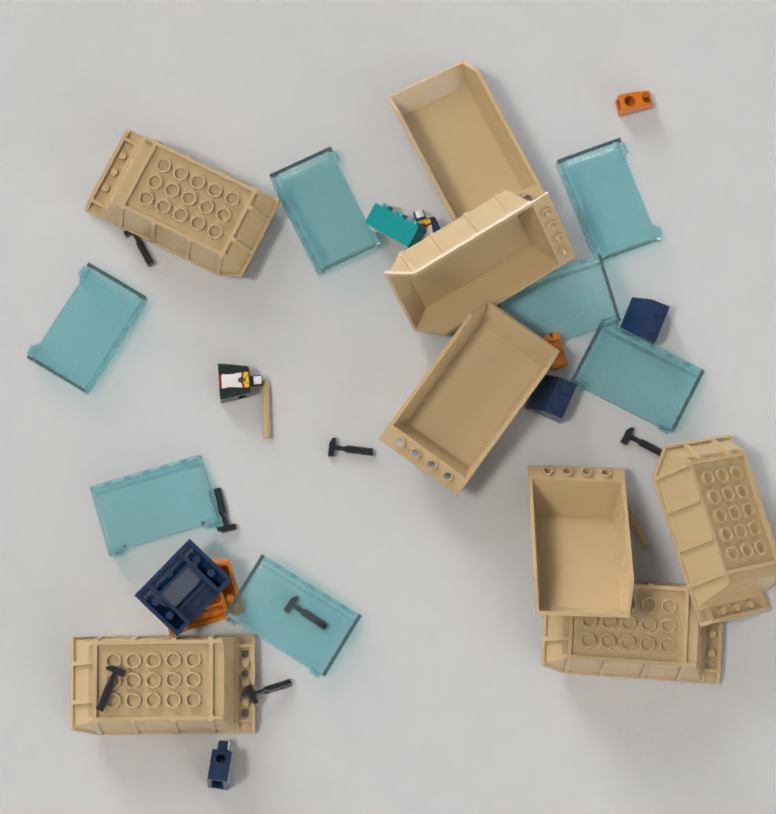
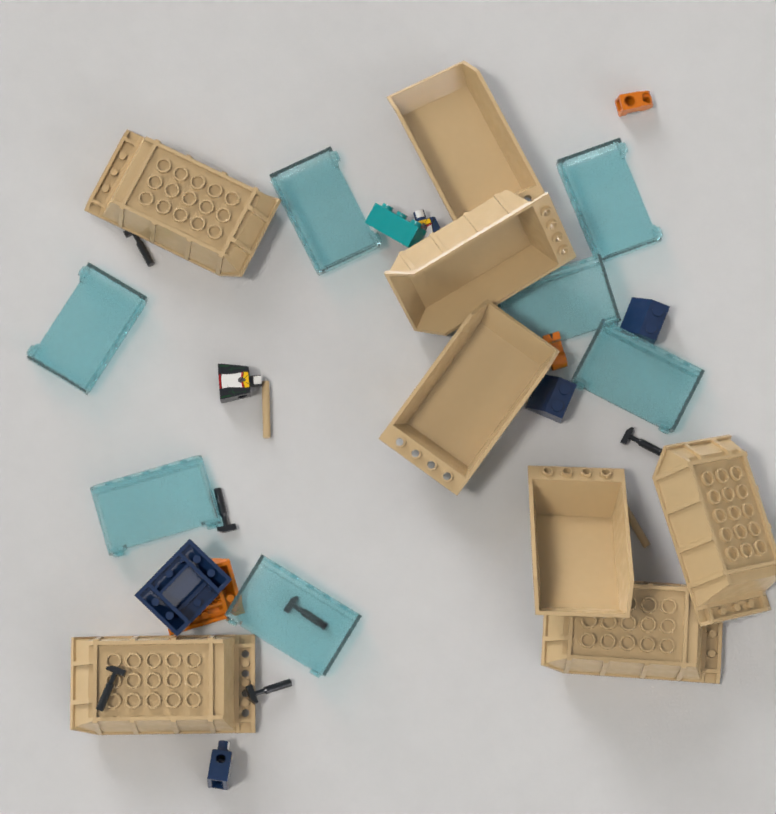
(348, 449): black piece -> none

